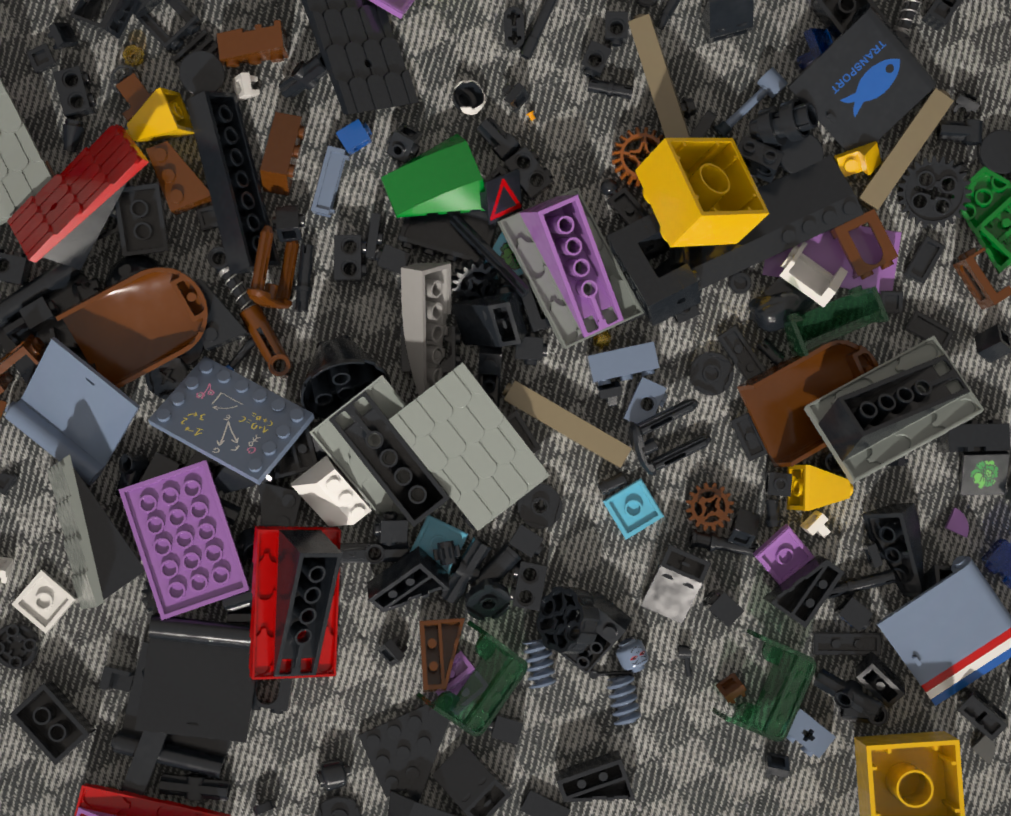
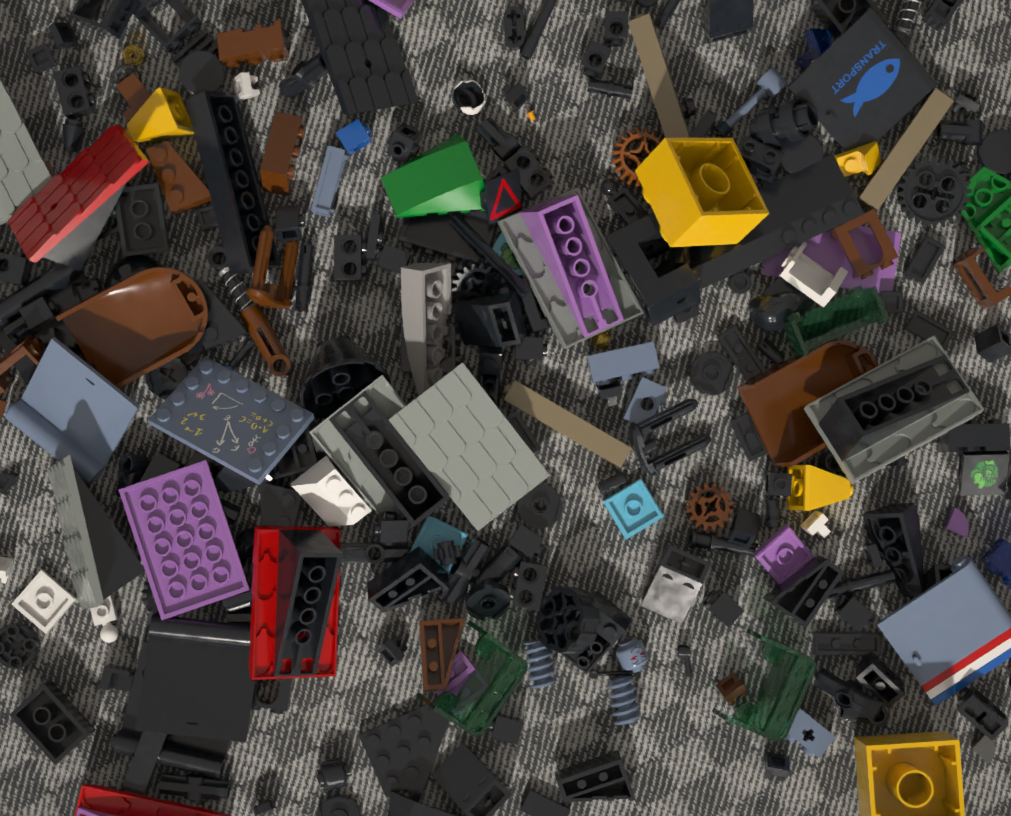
(104, 615): none -> white plate

